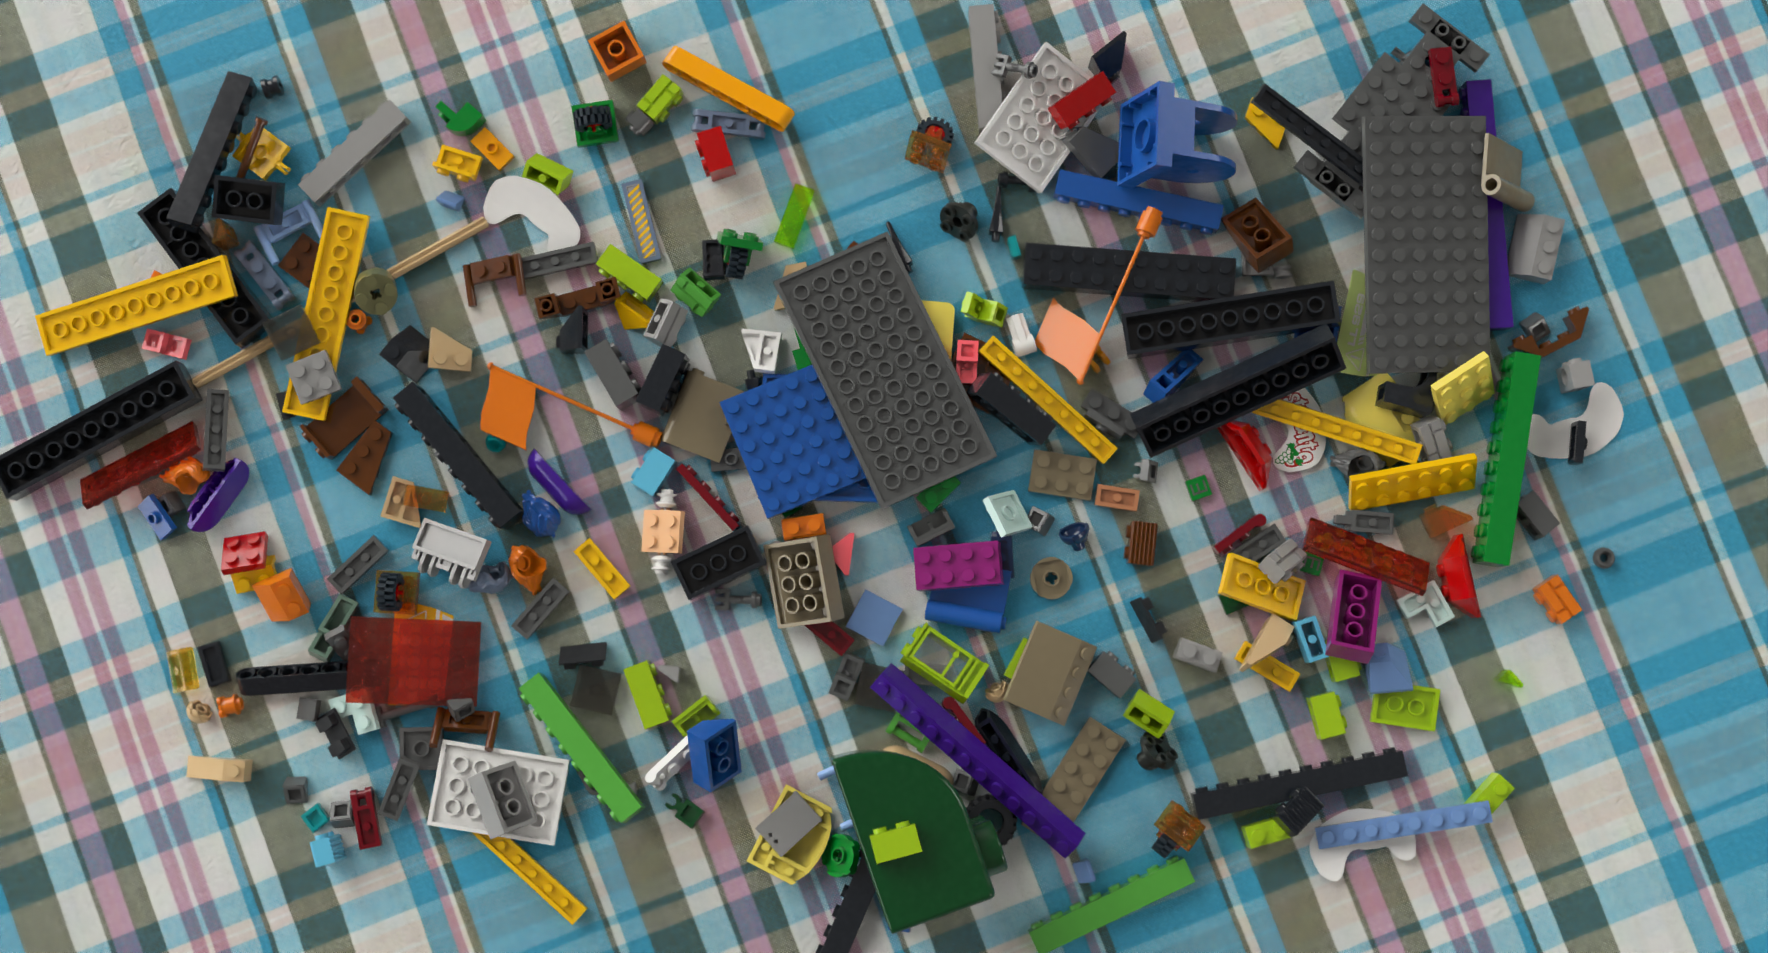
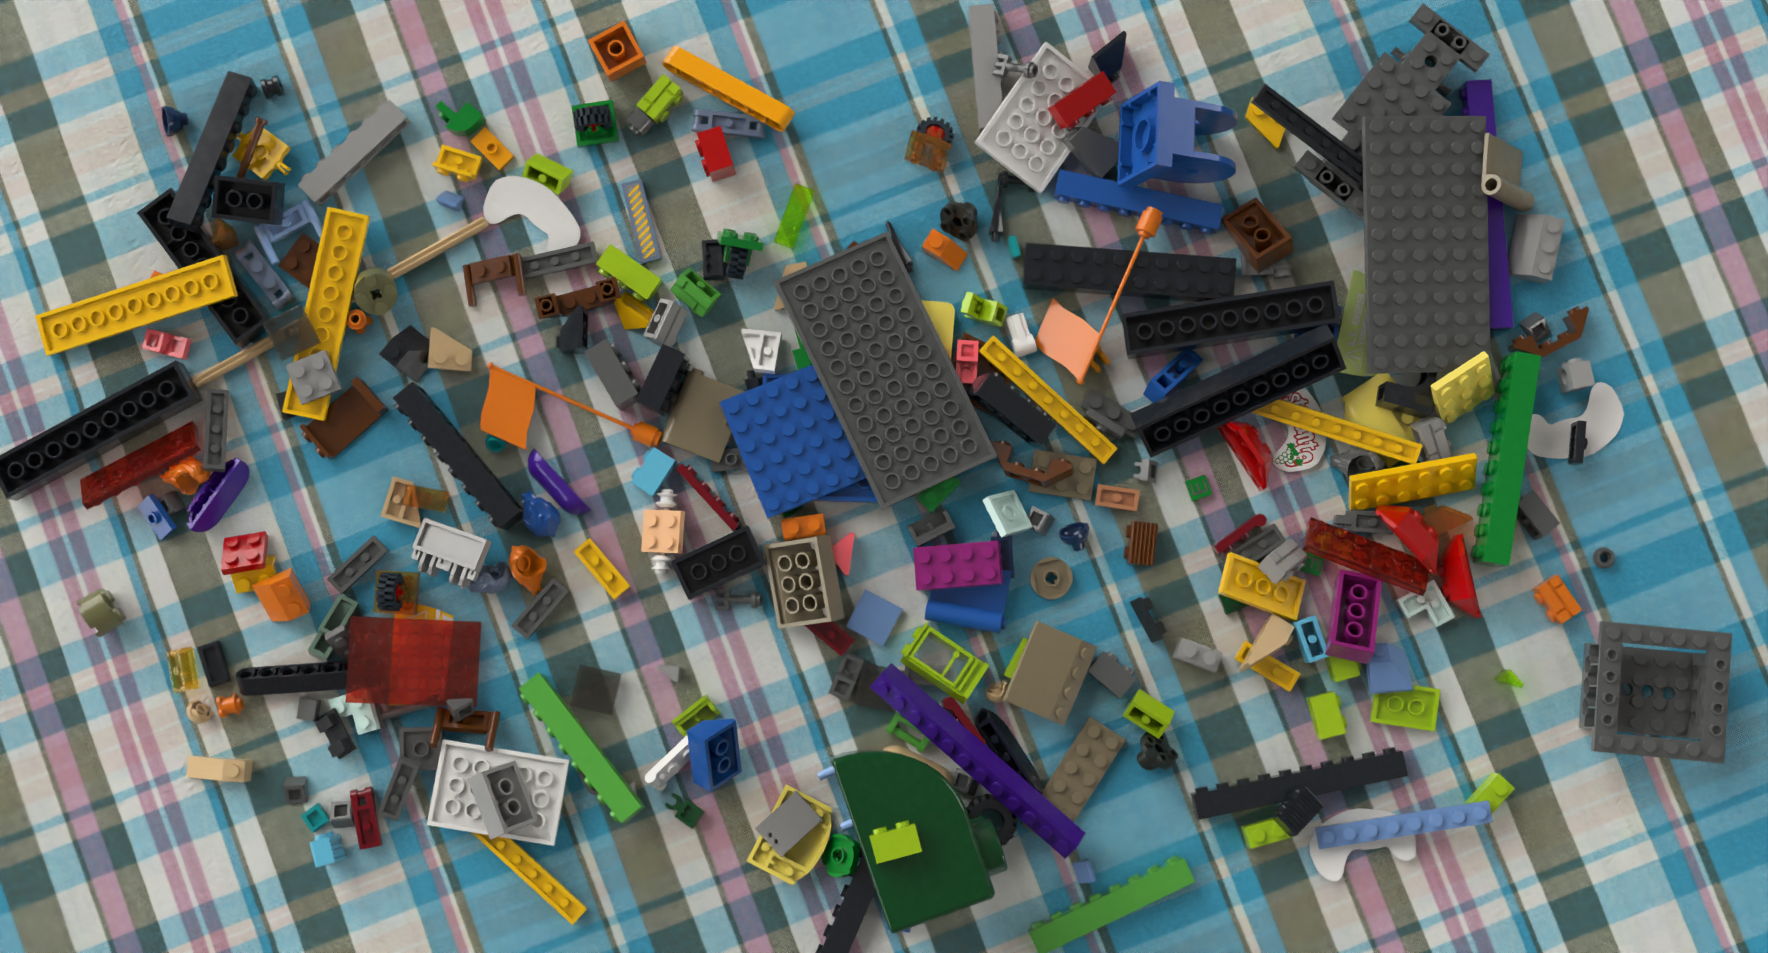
(100, 611): none -> olive brick
(173, 120): none -> dark blue piece
(365, 458): reddish brown wing -> none
(583, 653): black piece -> none
(648, 694): lime brick -> none
(944, 250): none -> orange slope
(1057, 471): none -> reddish brown slope
(1176, 830): clear orange plate -> none
(1413, 532): none -> red wedge
(1443, 76): dark red plate -> none
(1696, 680): none -> dark grey plate

